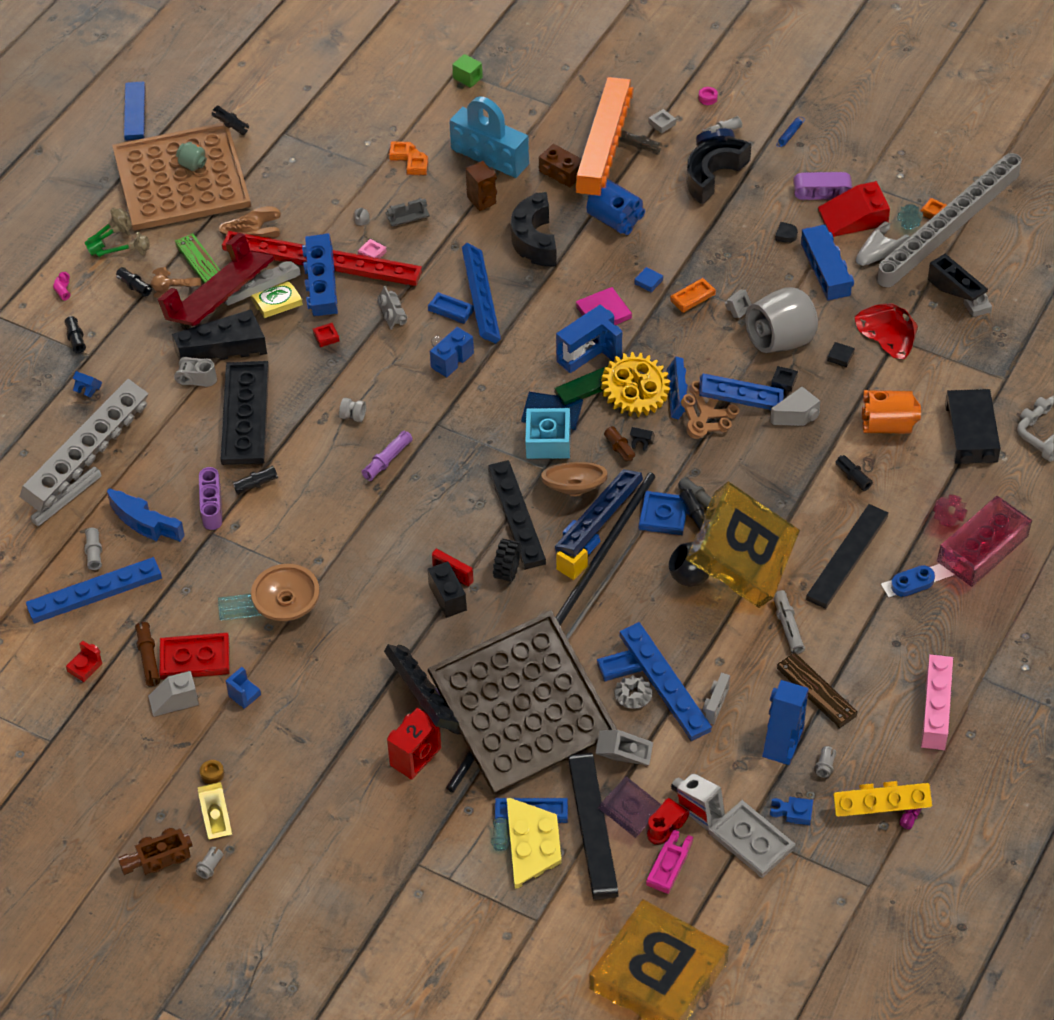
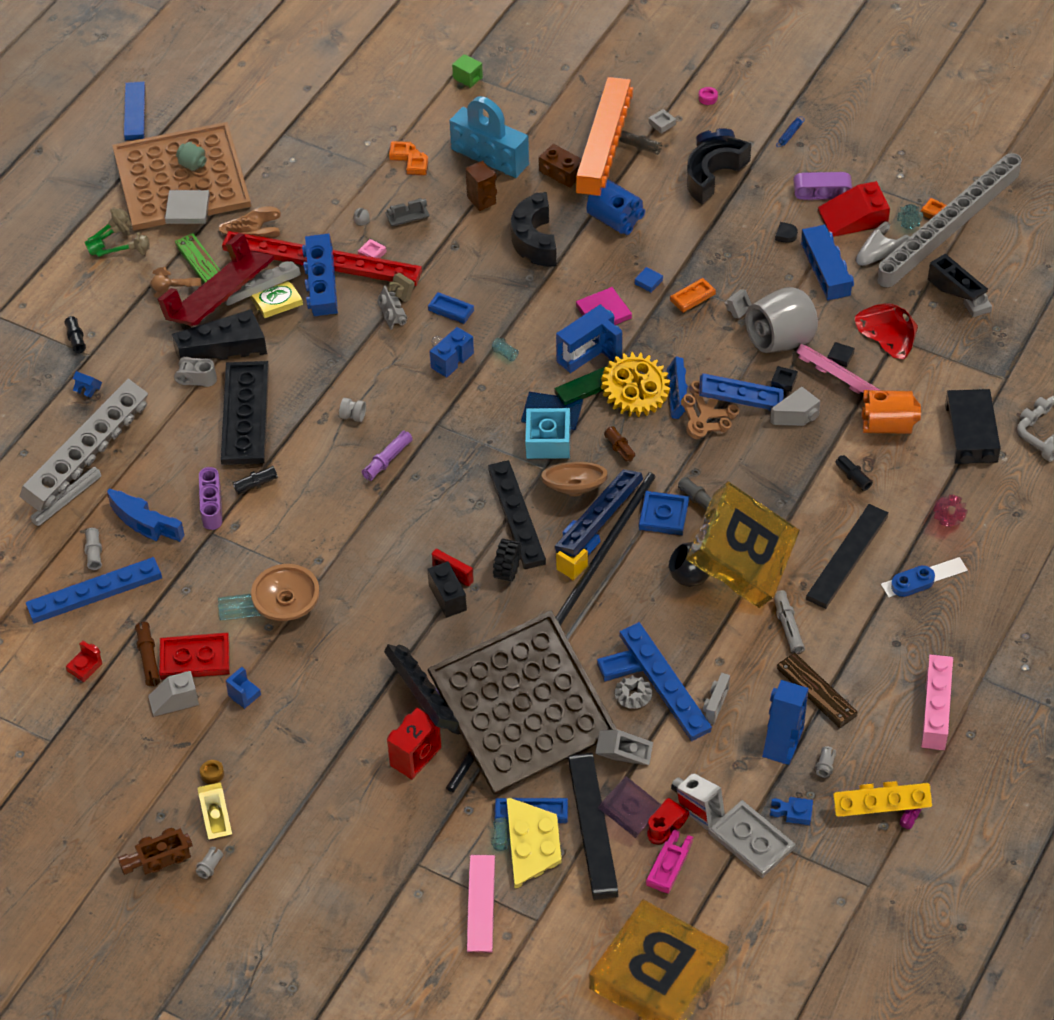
(61, 284): dark pink arm -> none
(133, 282): black pin -> none
(187, 207): none -> light grey tile
(230, 120): black pin -> none
(326, 335): red tile -> none
(401, 286): none -> dark tan tile
(481, 293): blue plate -> none
(481, 903): none -> bright pink slope
(500, 346): none -> clear light blue pin
(641, 435): black tile -> none
(694, 509): black pin -> none
(732, 124): light grey pin -> none
(824, 364): none -> bright pink piece
(984, 541): clear pink brick -> none

